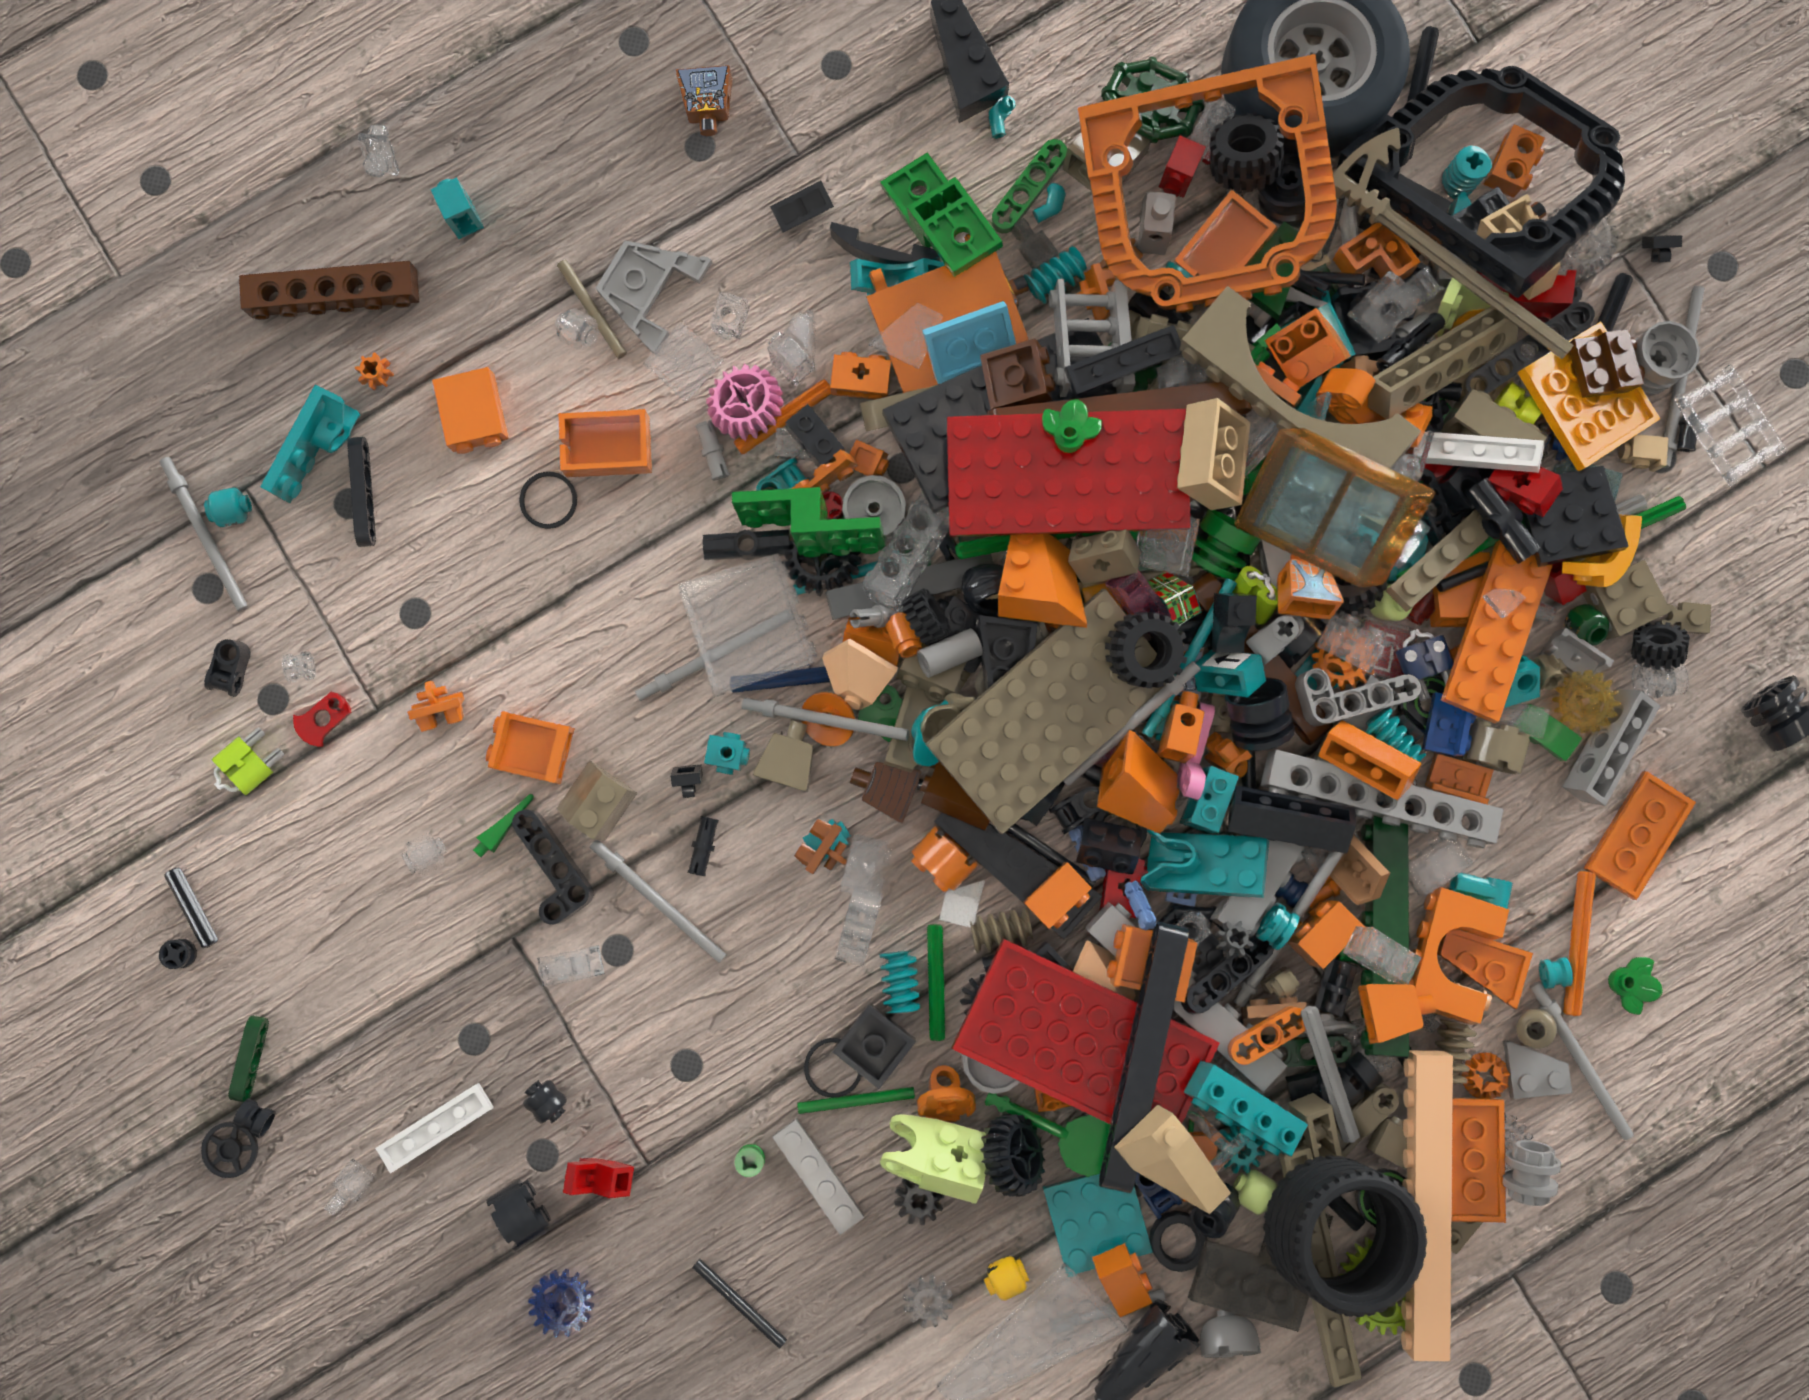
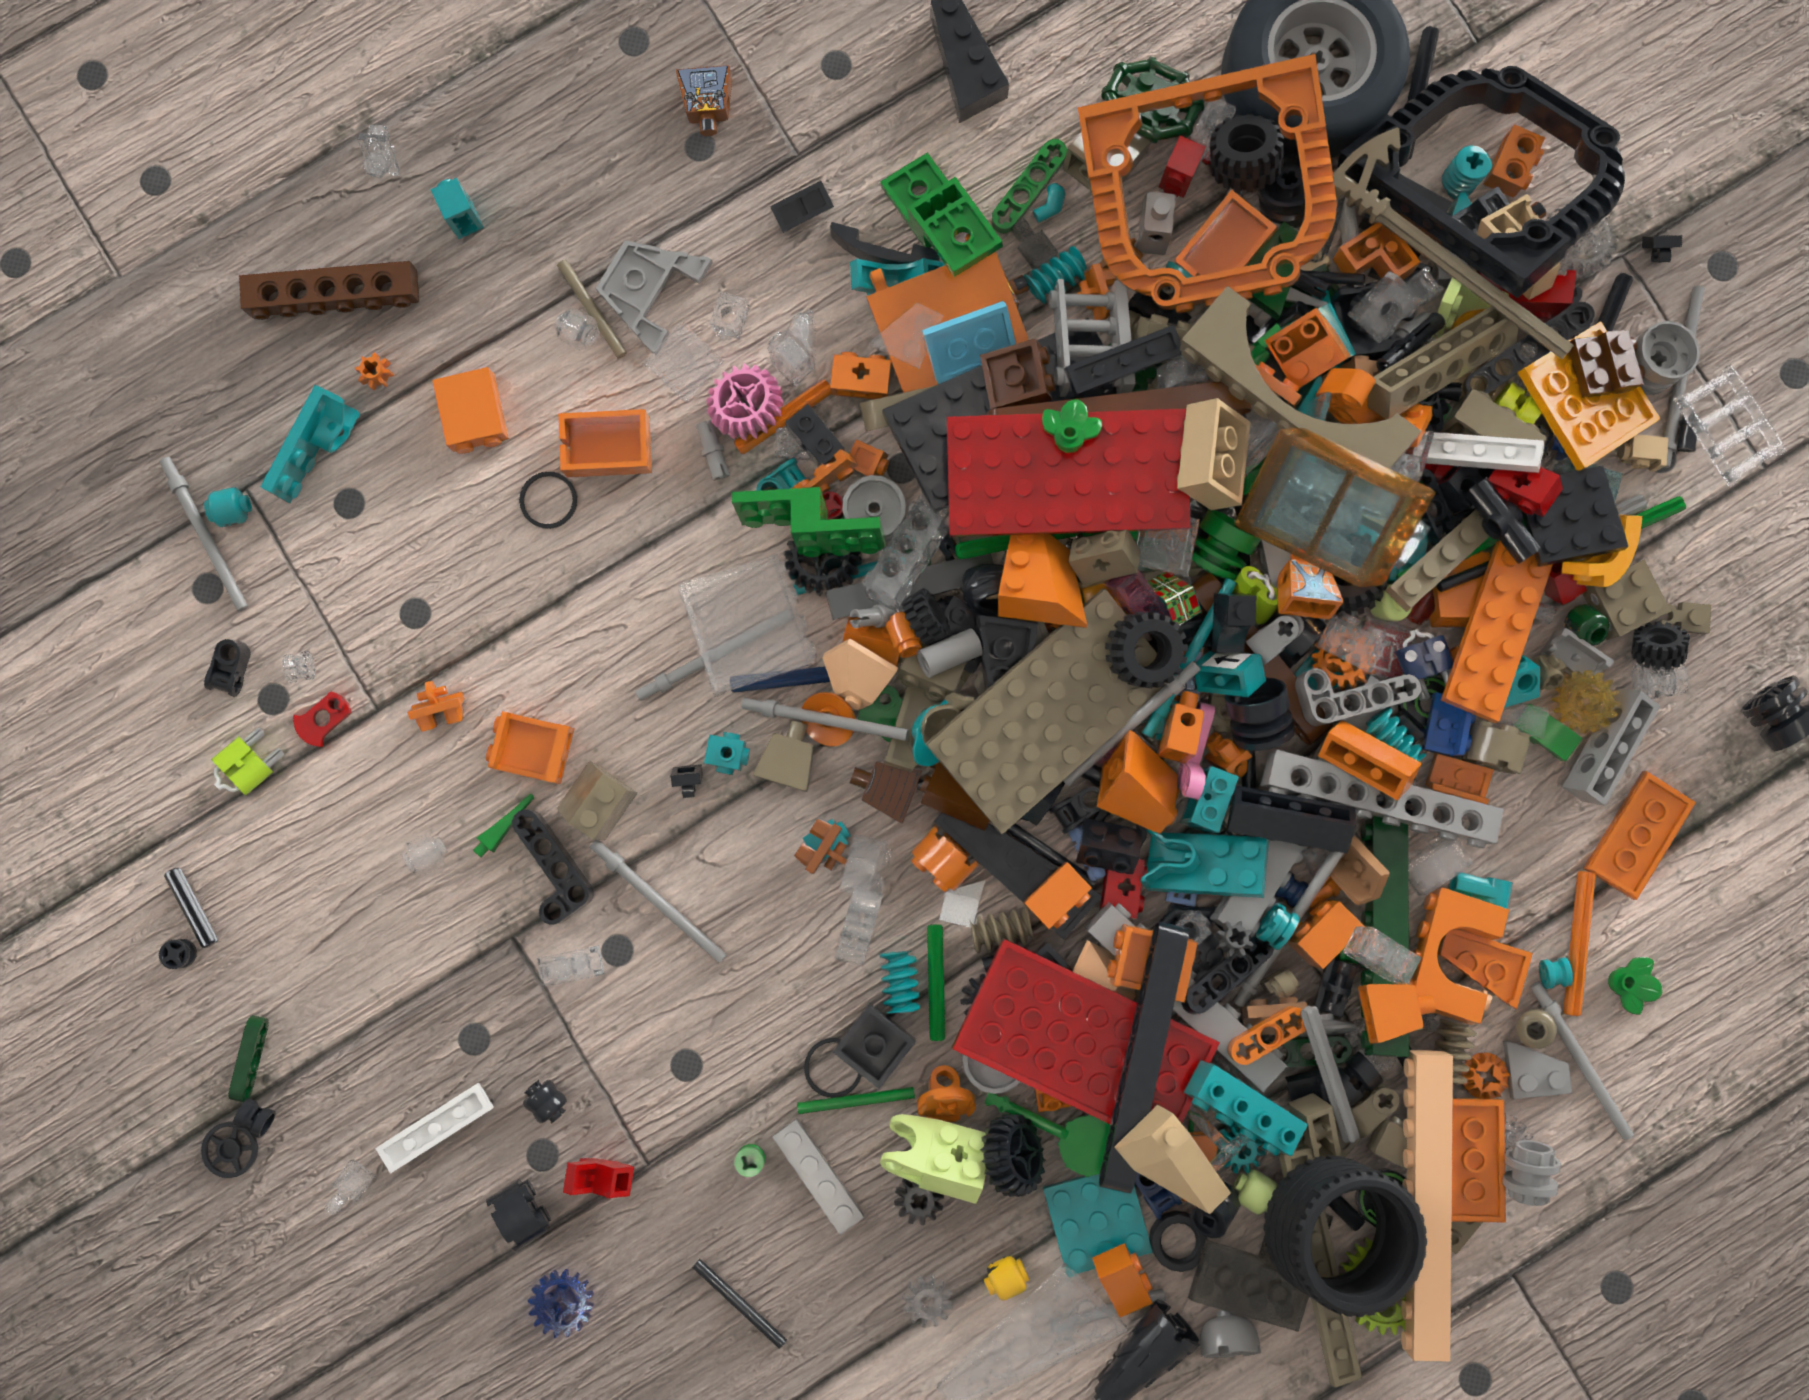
(361, 492): black beam -> none
(703, 846): black pin -> none
(727, 544): black piece -> none
(998, 114): teal arm -> none
(1140, 905): medium blue axle -> none
(1503, 600): clear tile -> none

